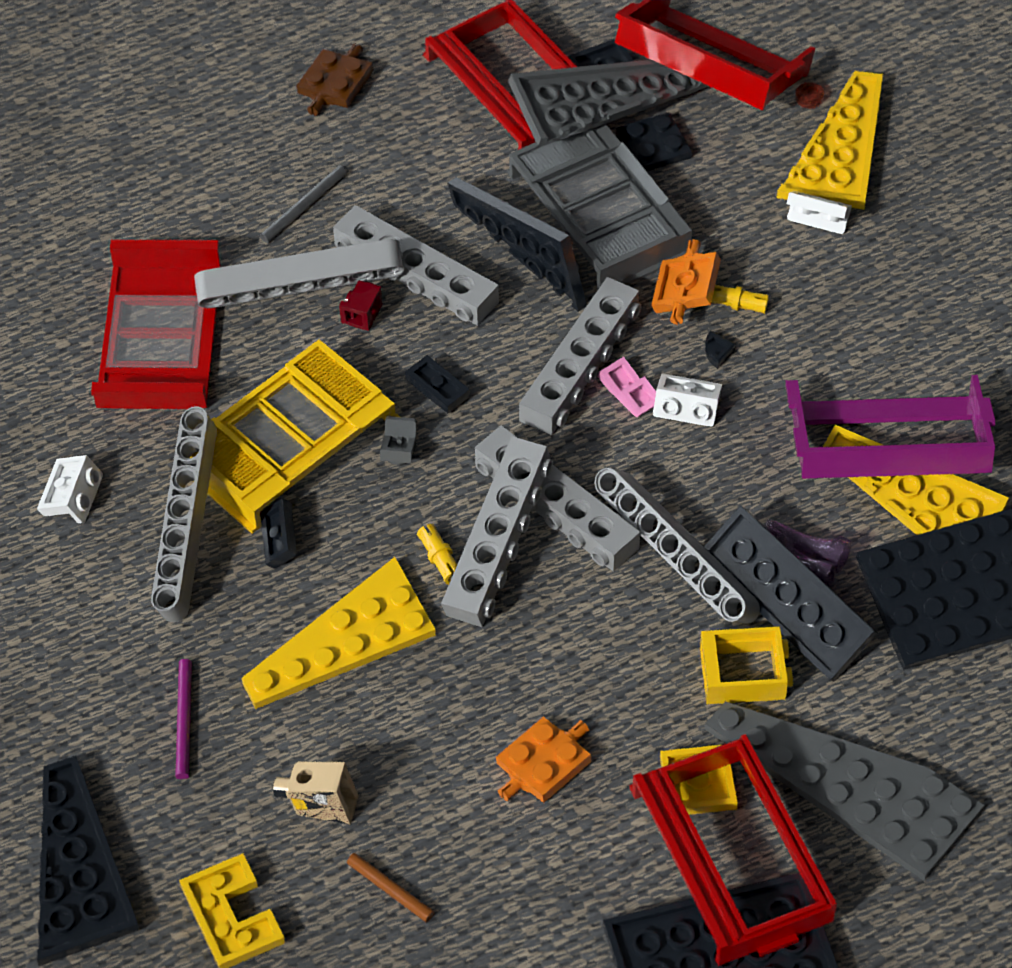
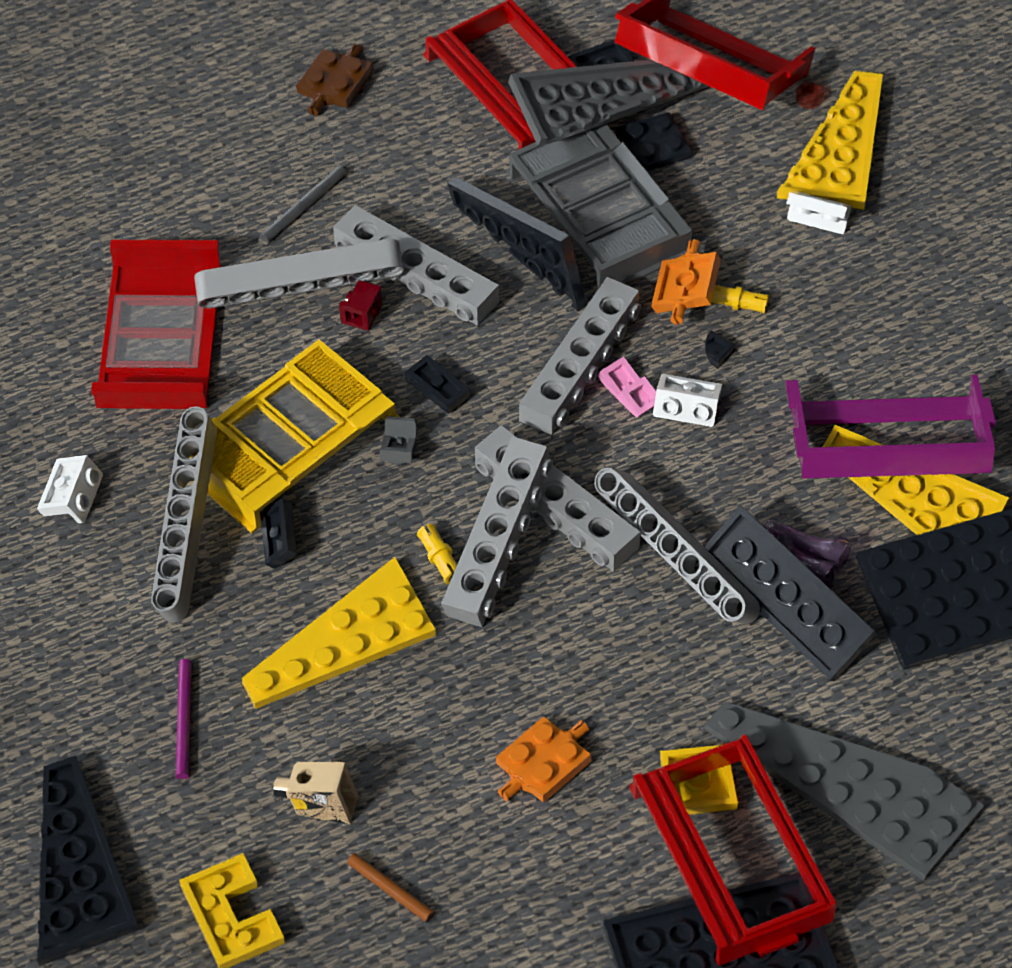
(744, 641): yellow window -> none

